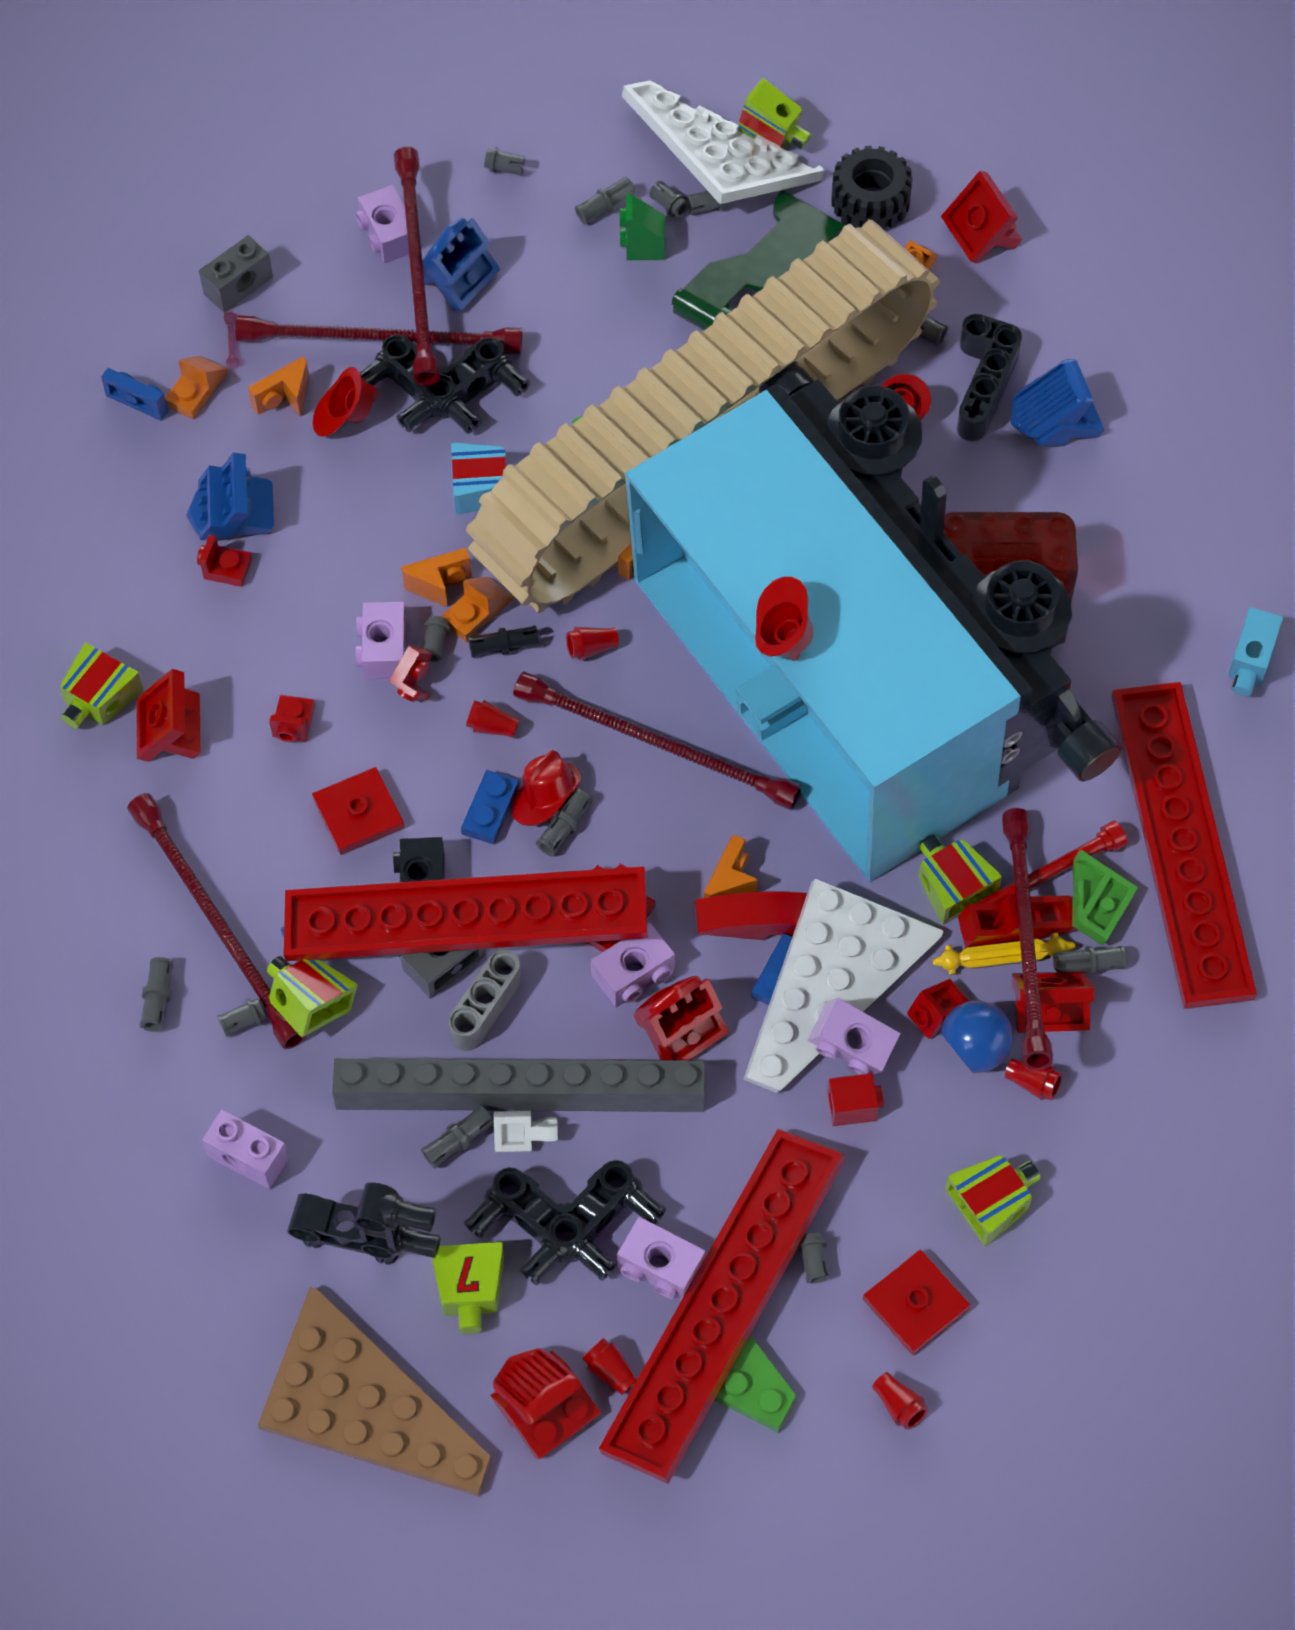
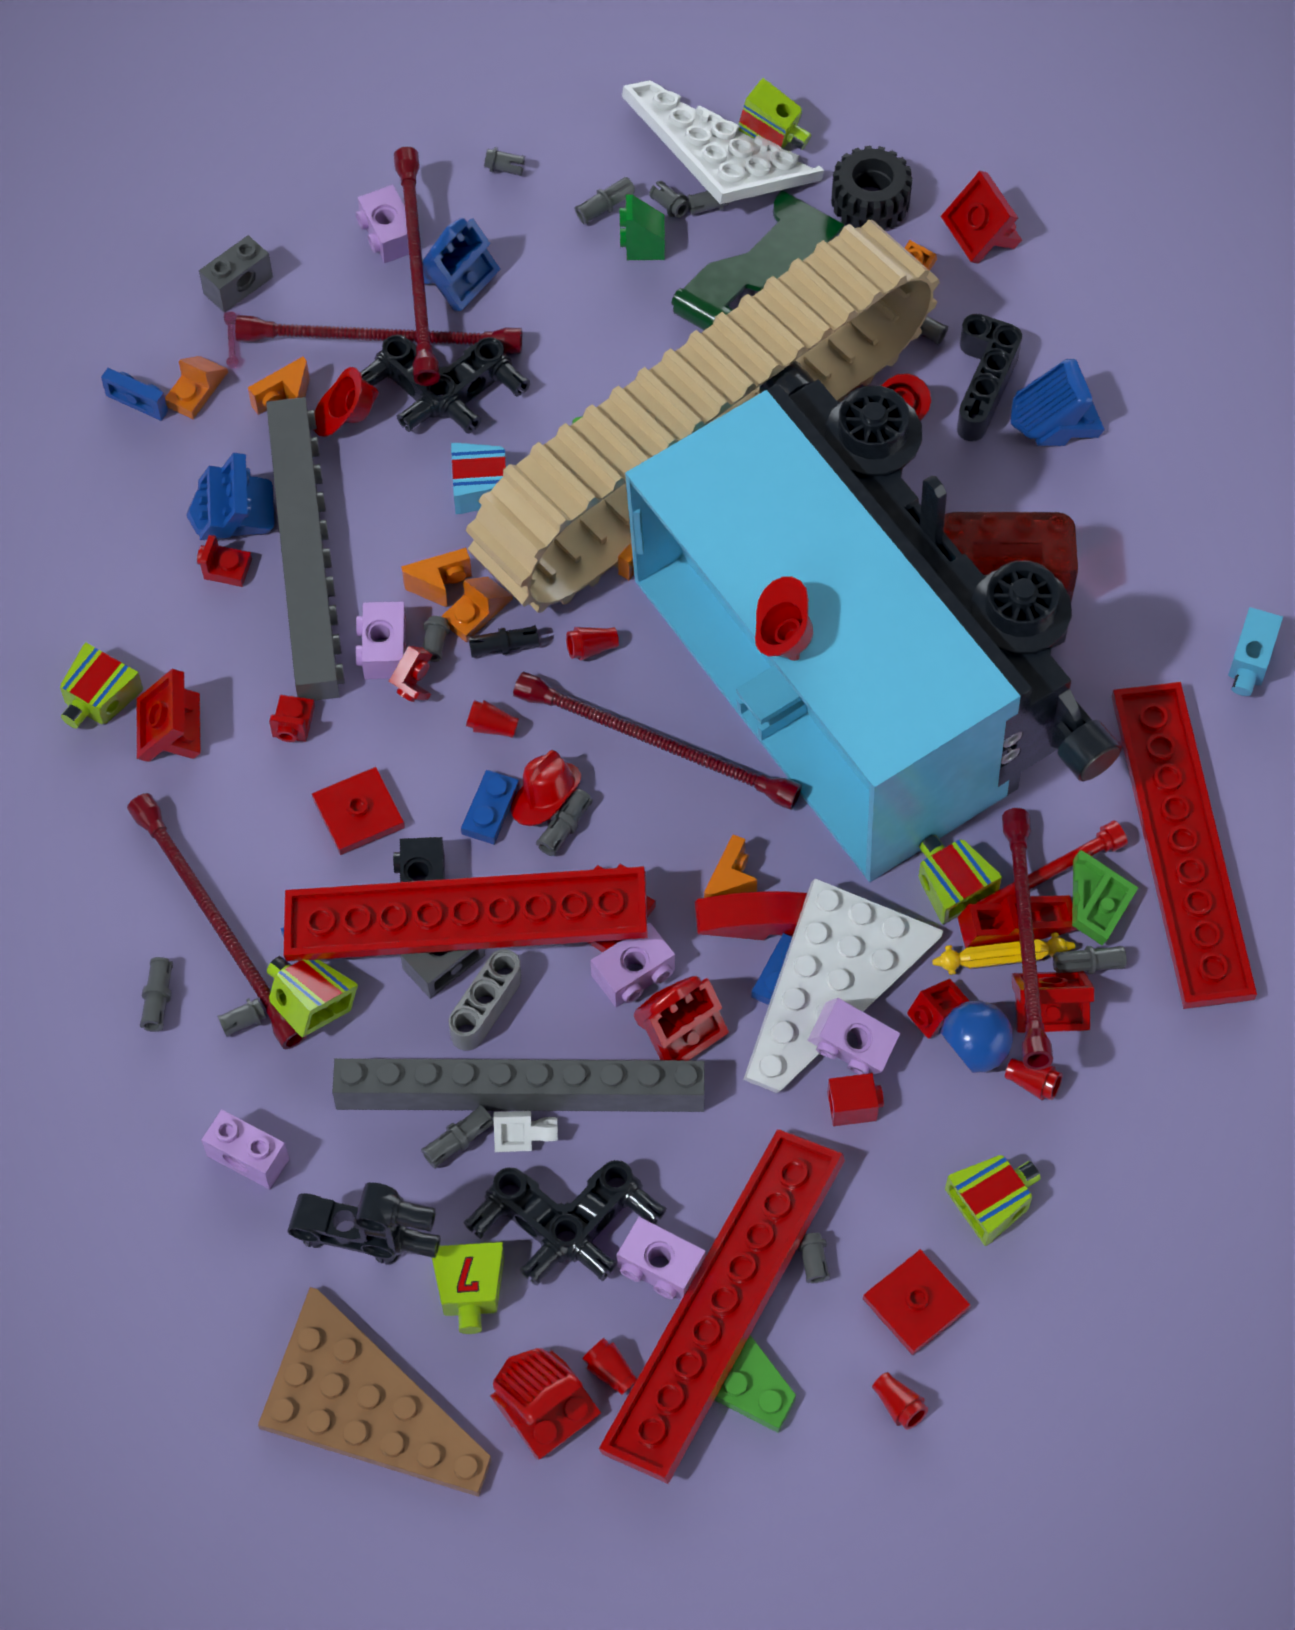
(303, 550): none -> dark grey brick

